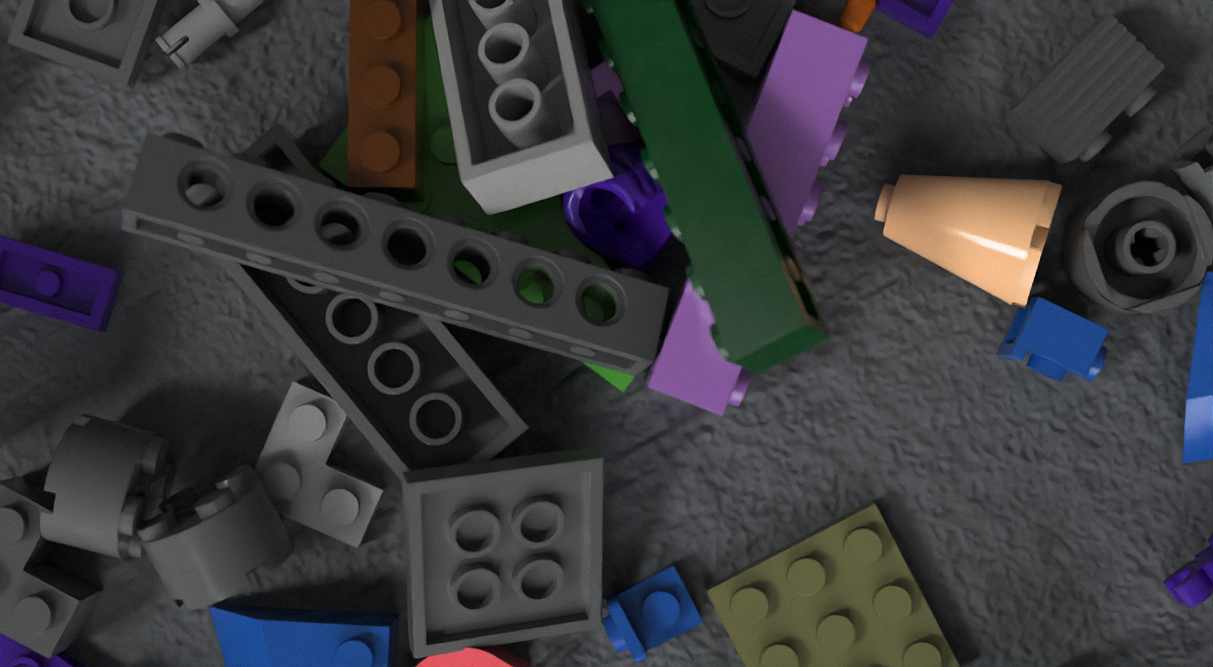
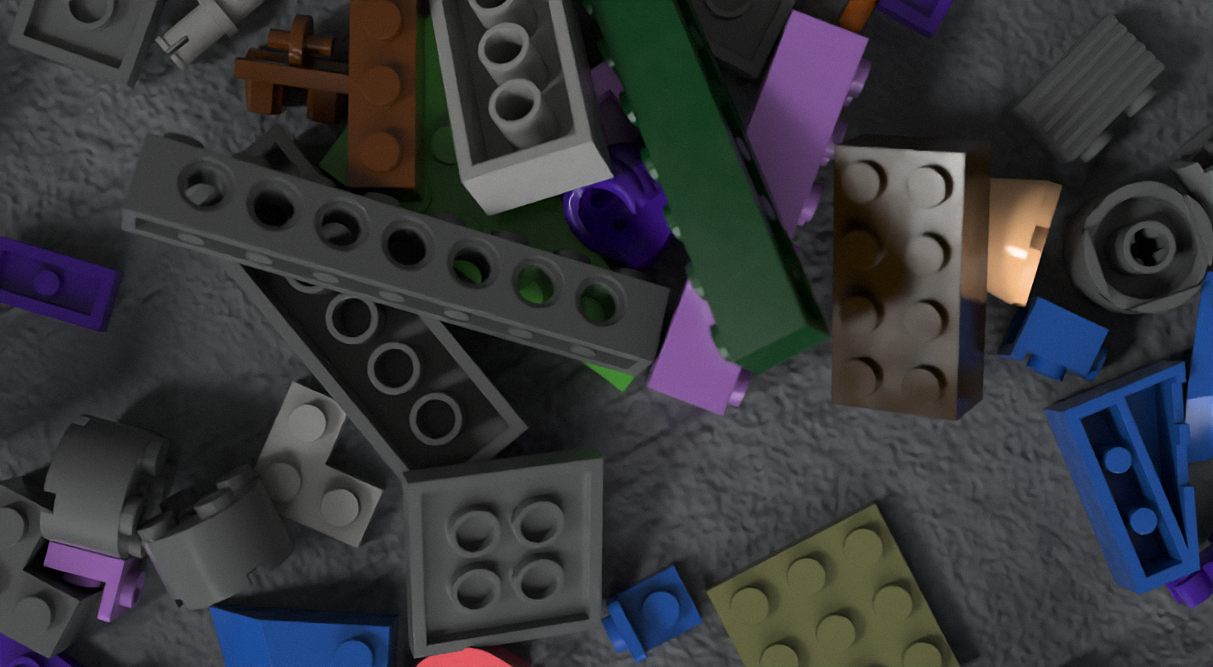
(90, 569): none -> medium lavender bracket
(271, 72): none -> reddish brown hips
(910, 273): none -> dark brown brick
(1132, 472): none -> blue wedge

